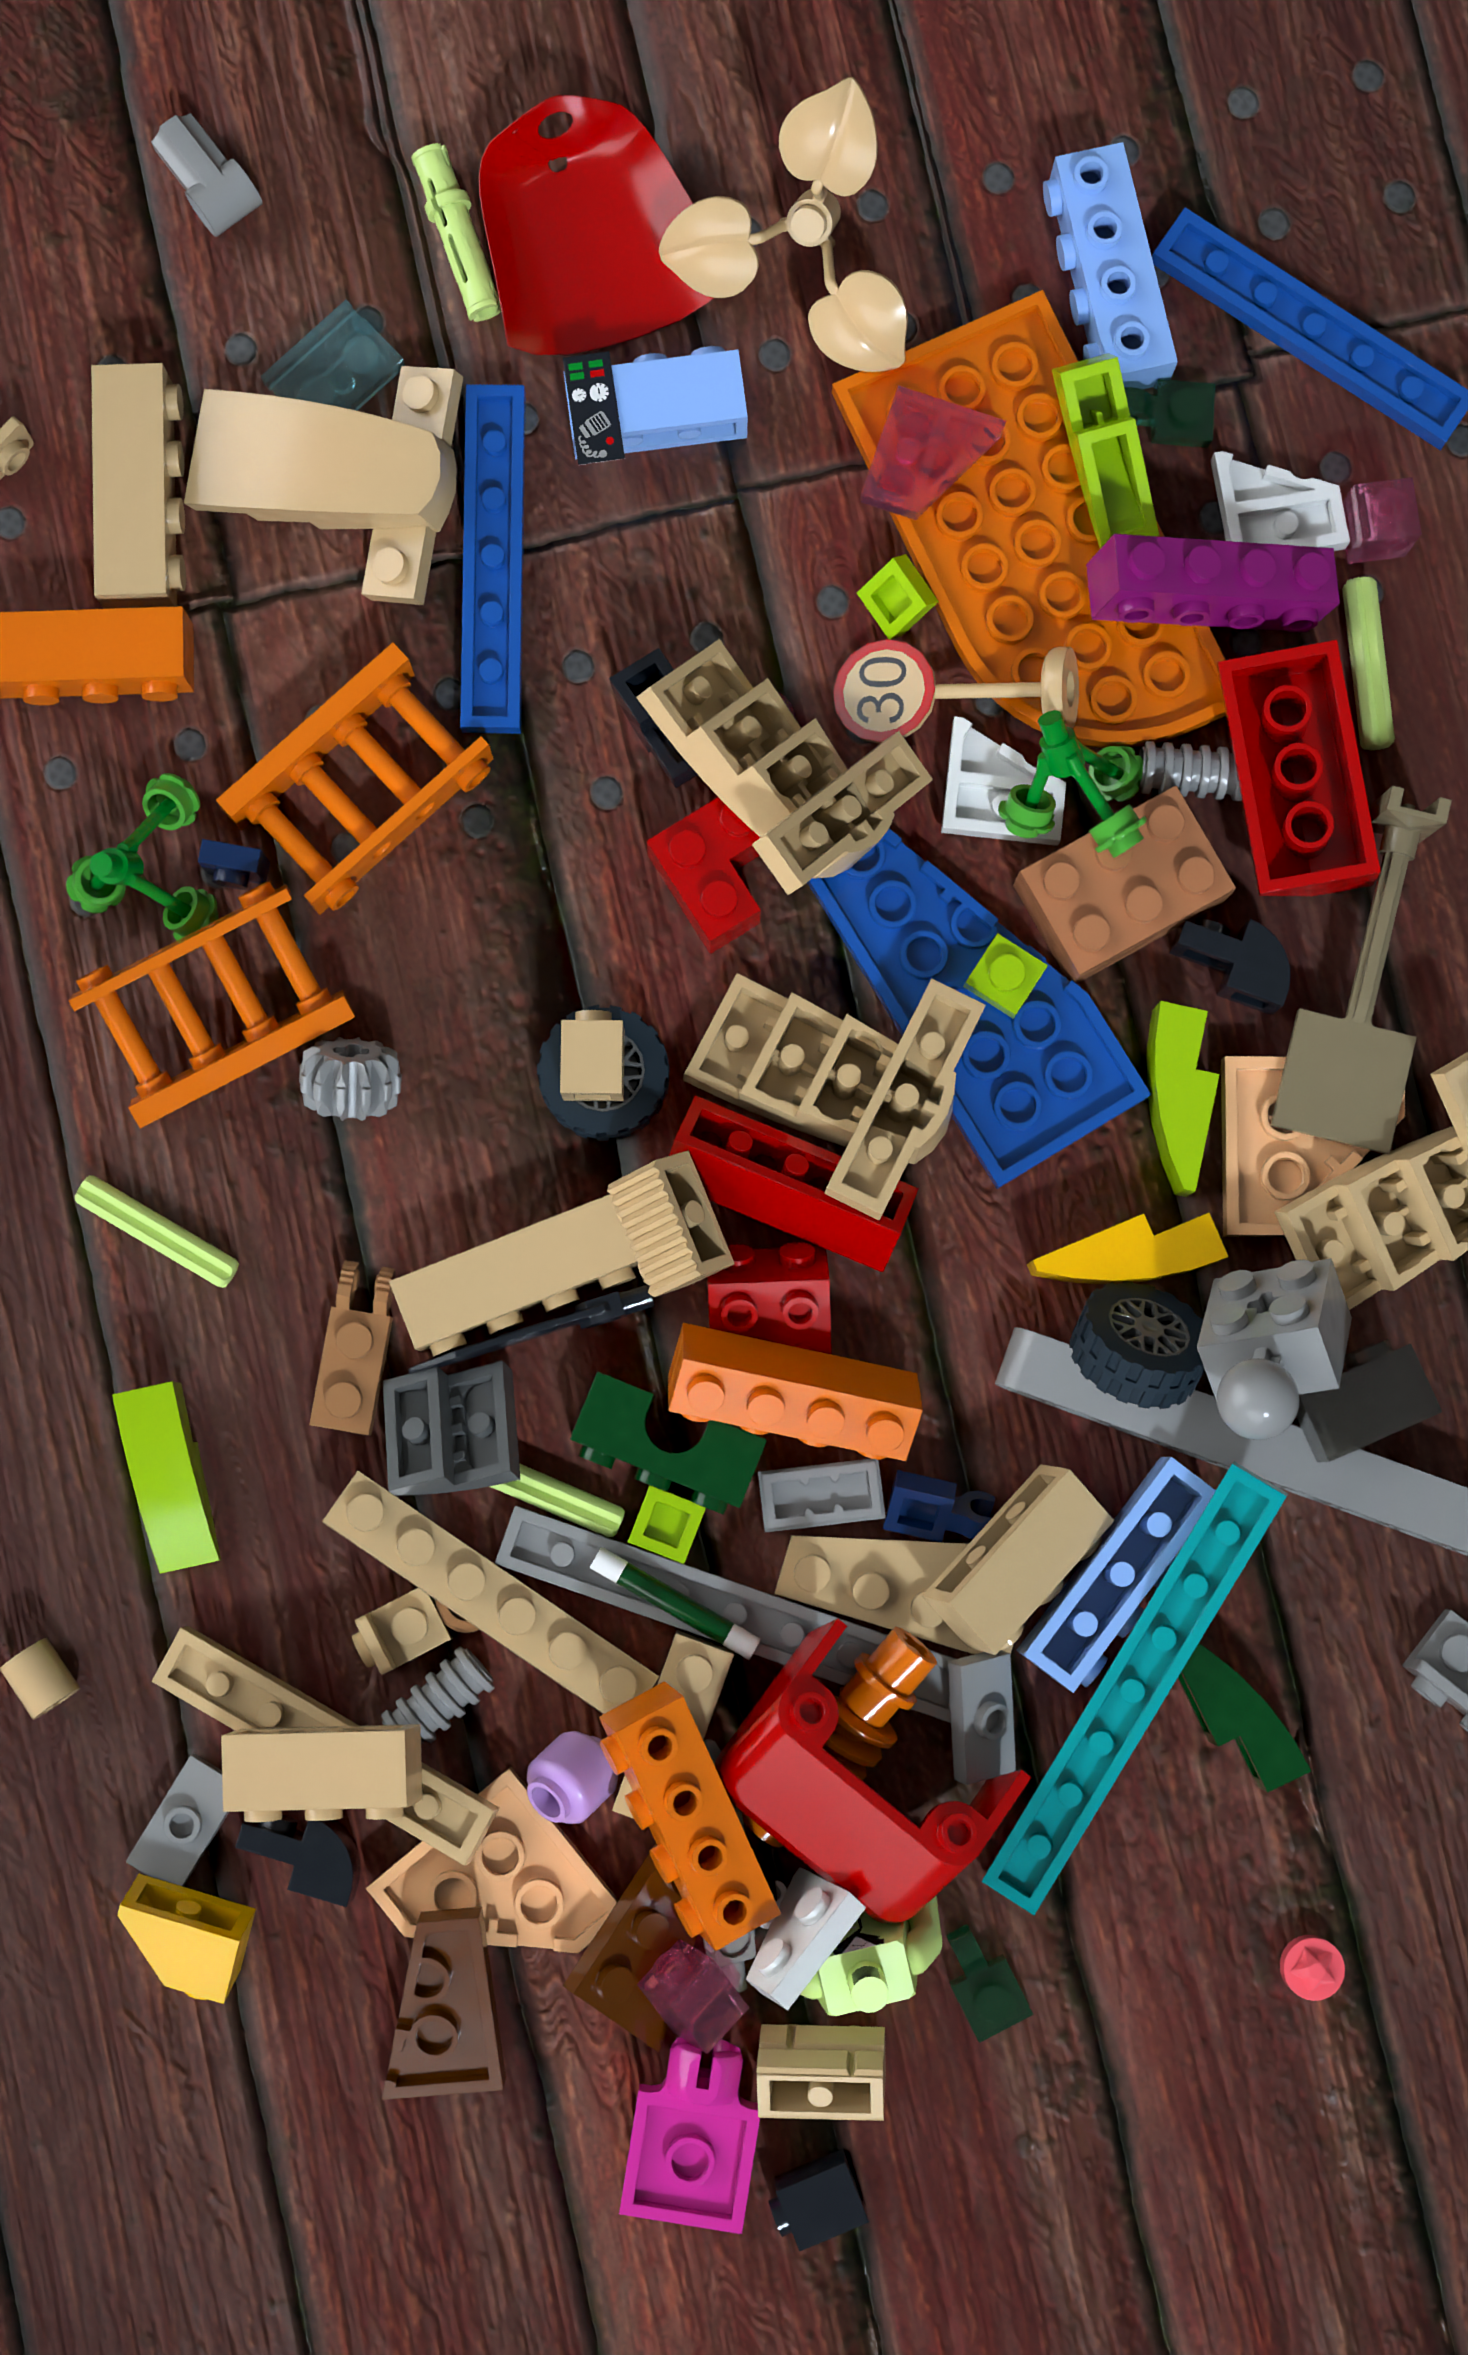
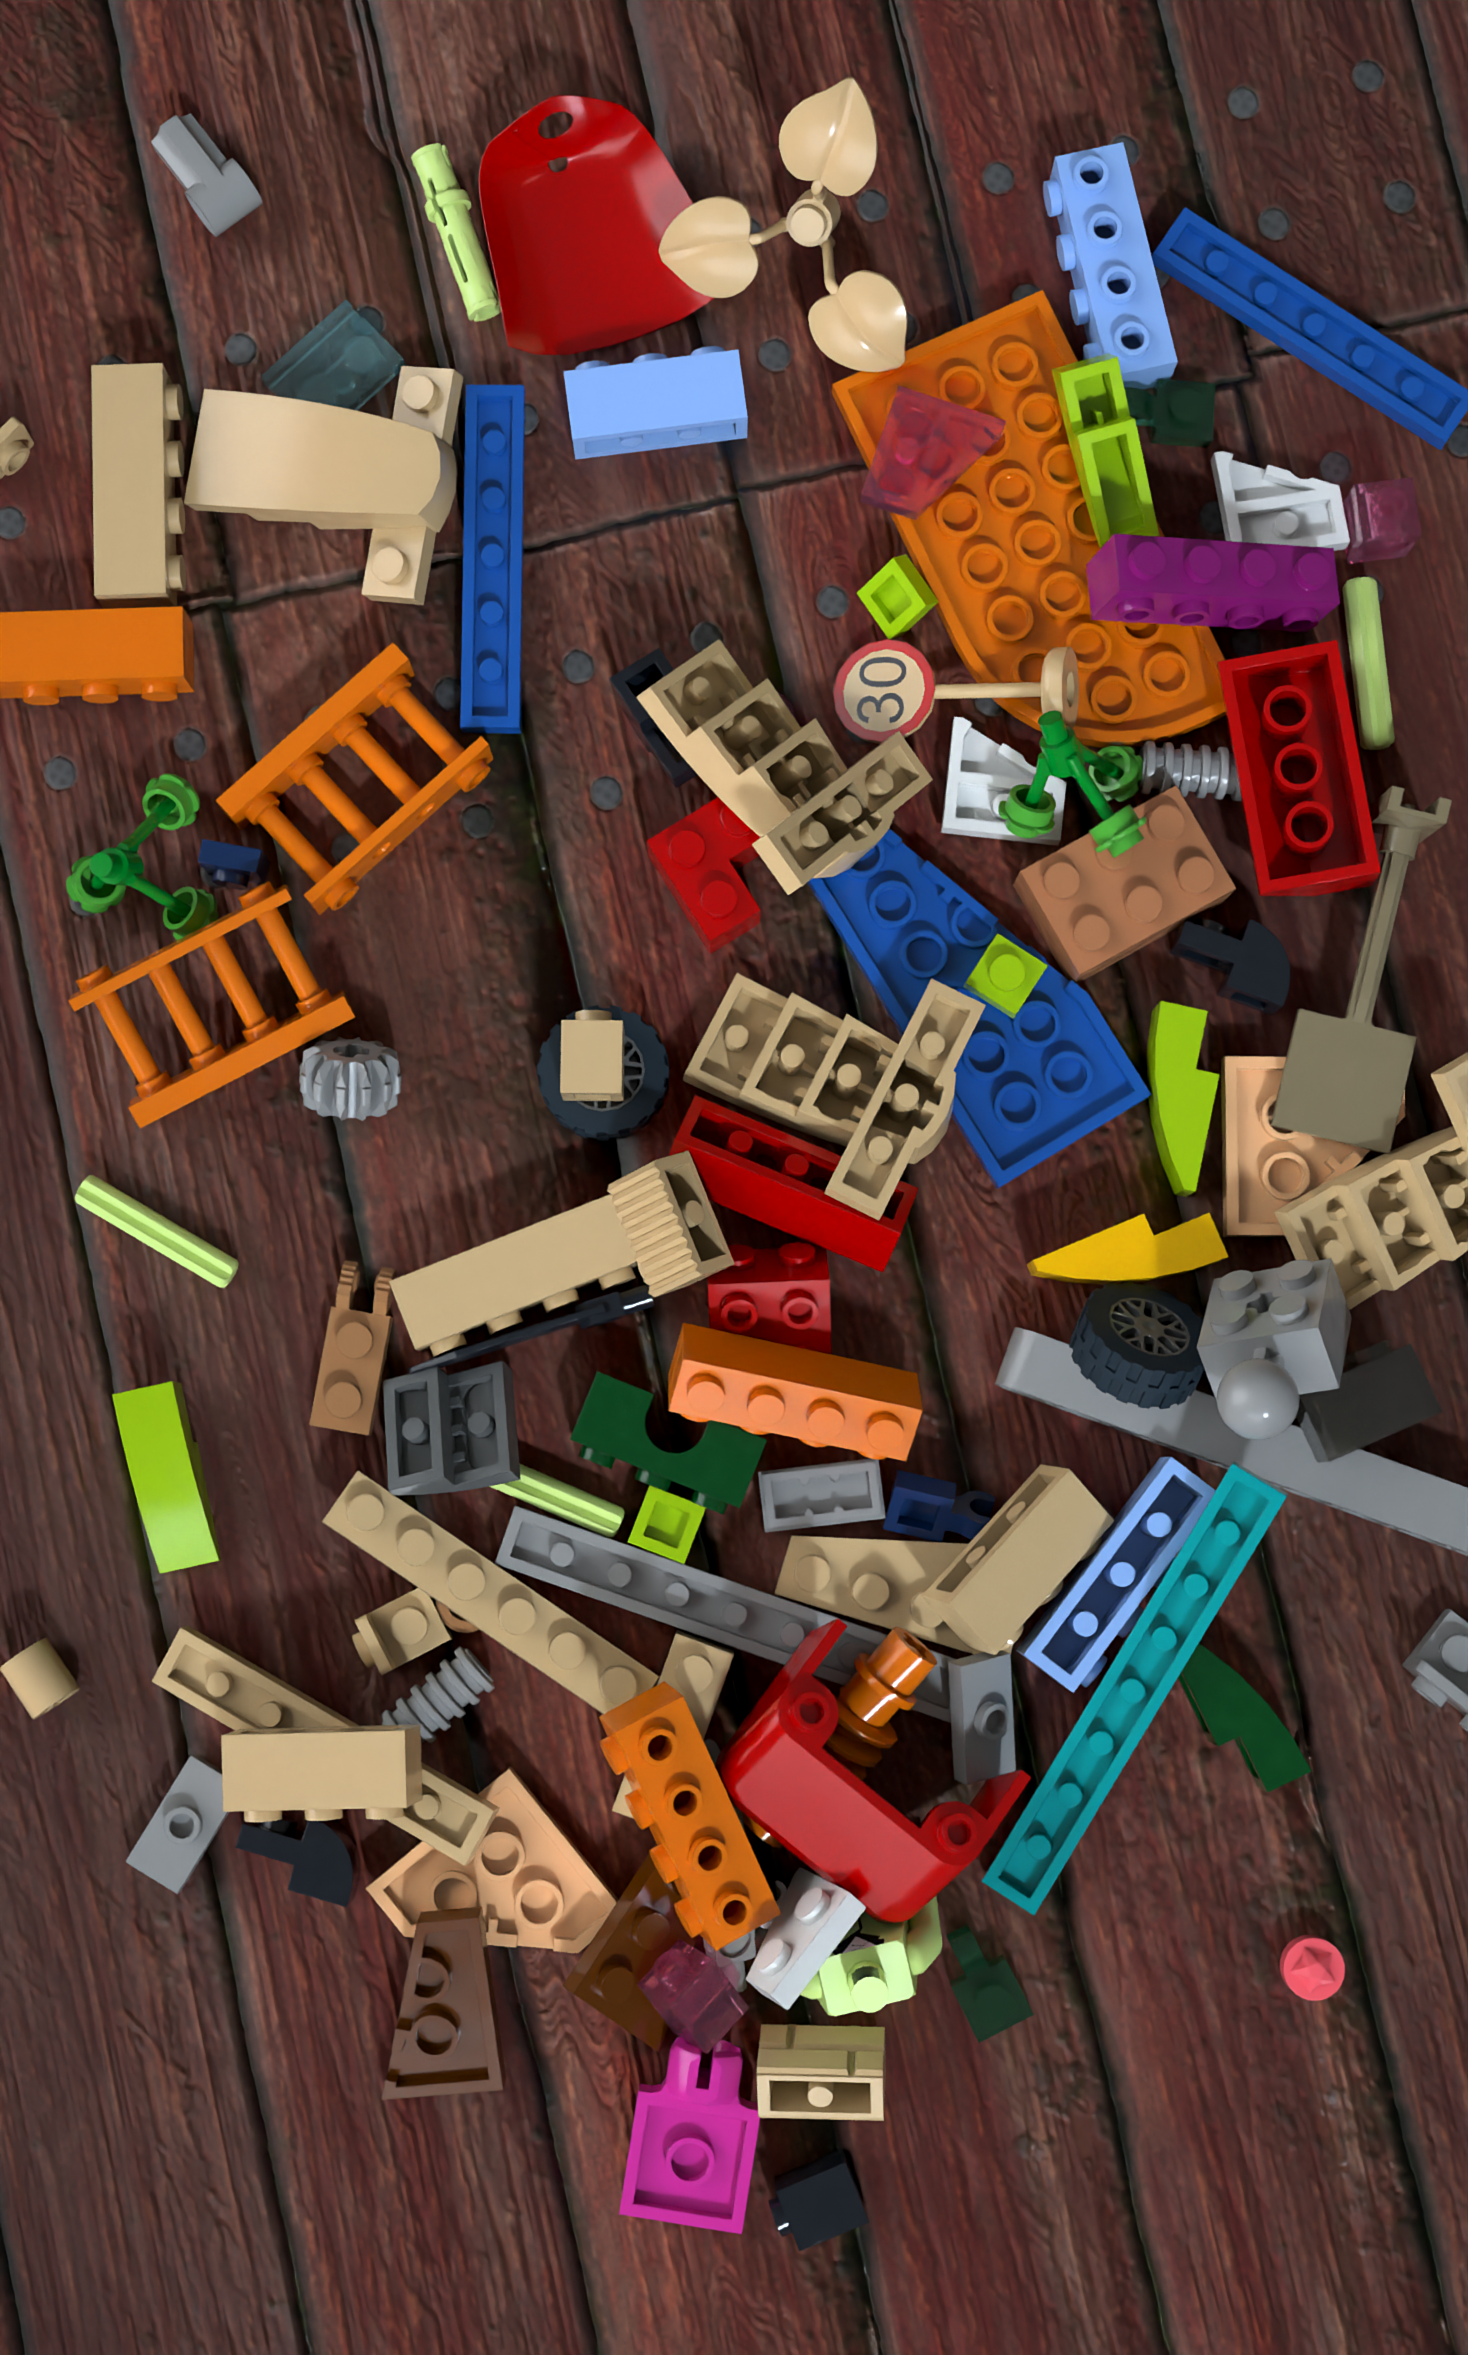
(187, 1935): yellow slope -> none
(570, 1778): lavender head -> none
(593, 408): black sticker -> none
(675, 1603): dark green bar -> none

